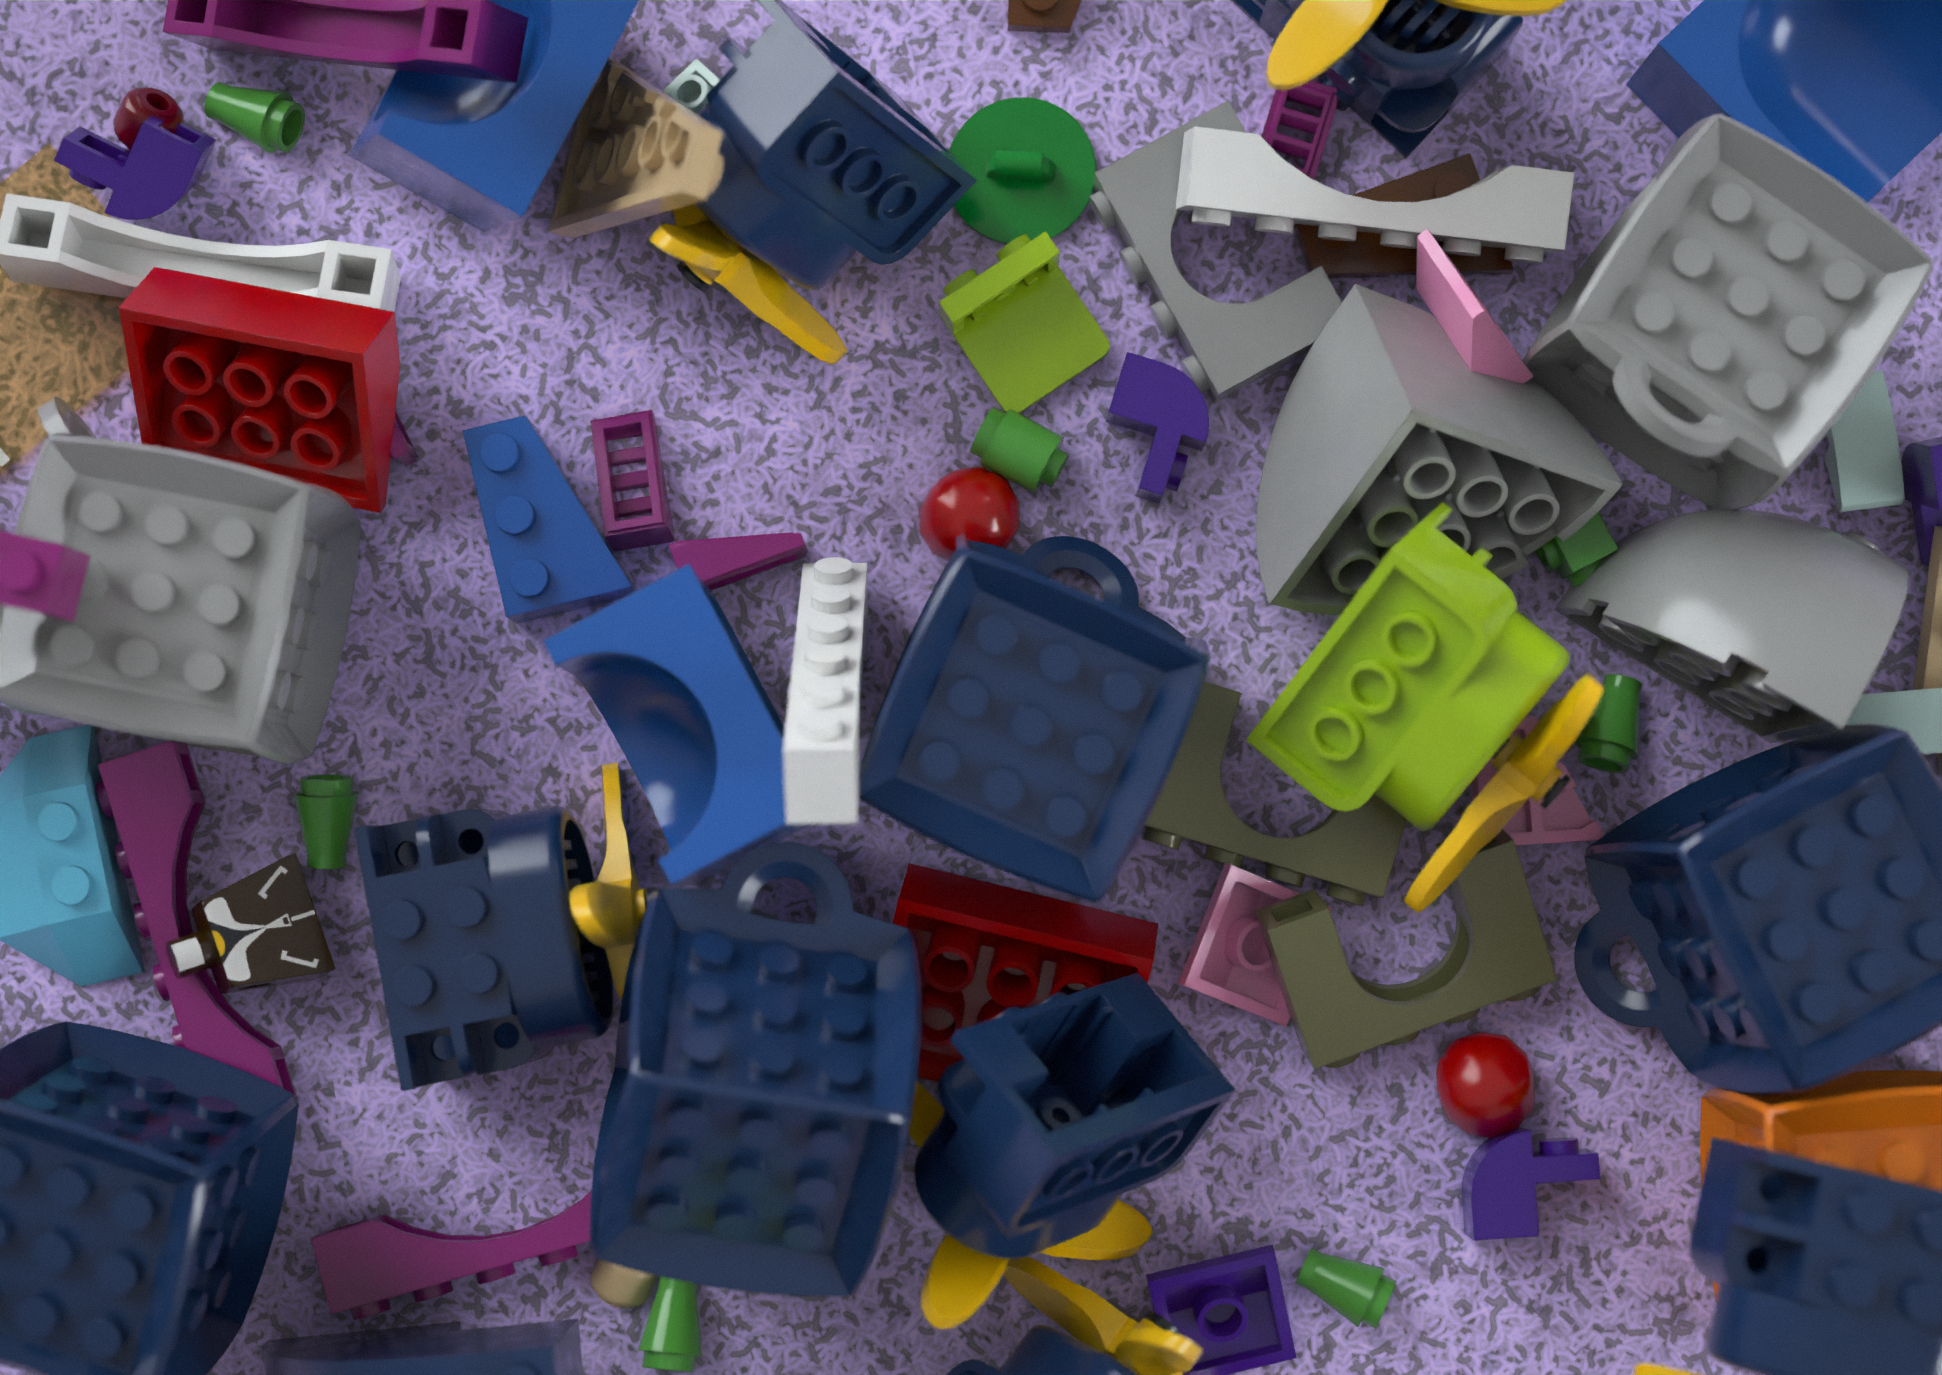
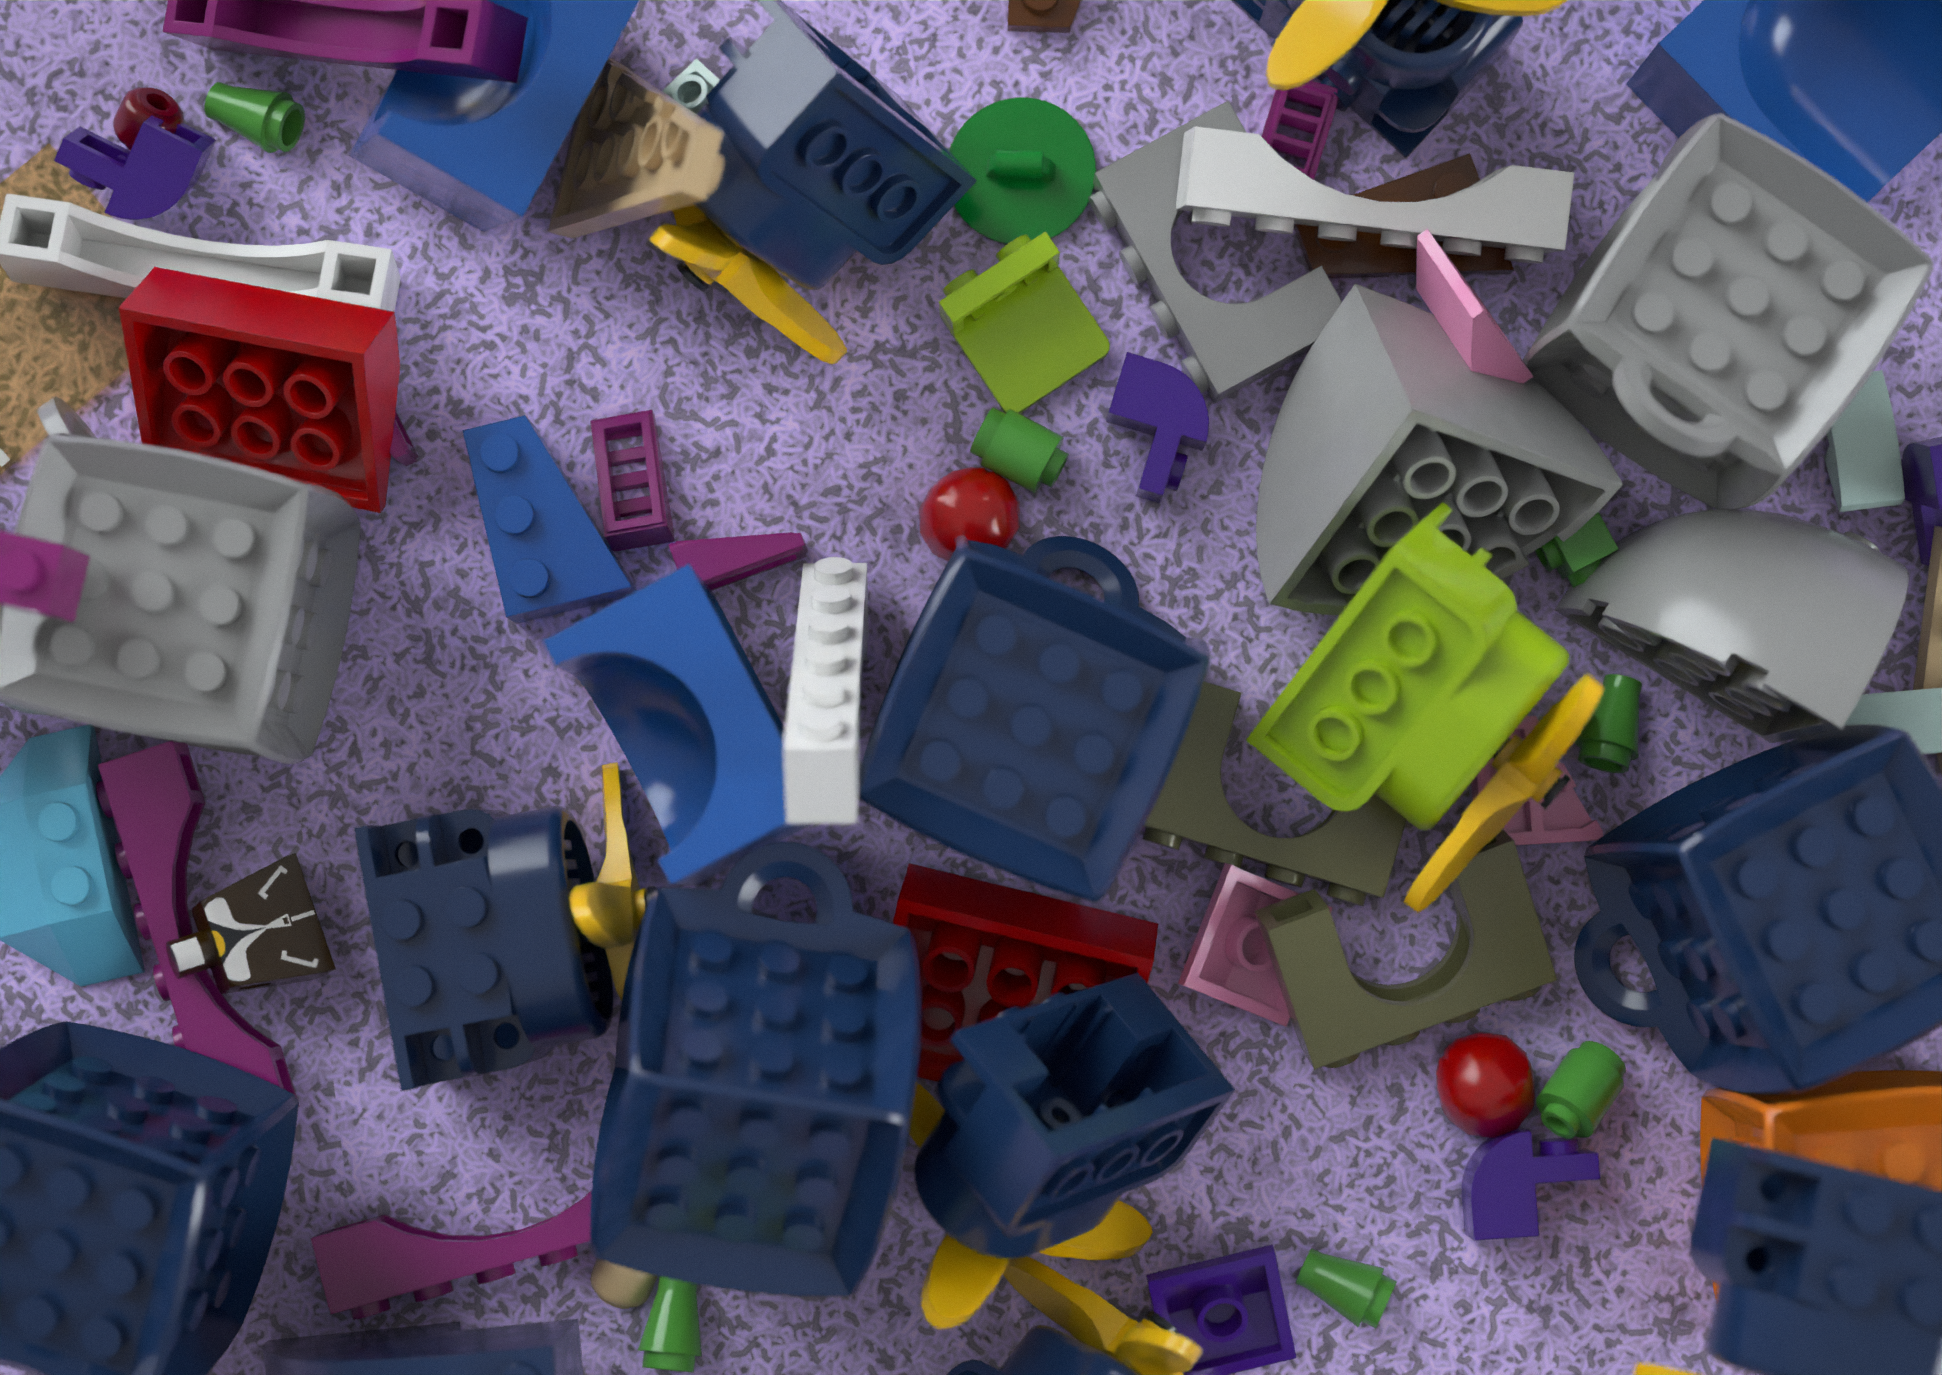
(326, 818): bright green cone -> none
(1581, 1090): none -> bright green brick

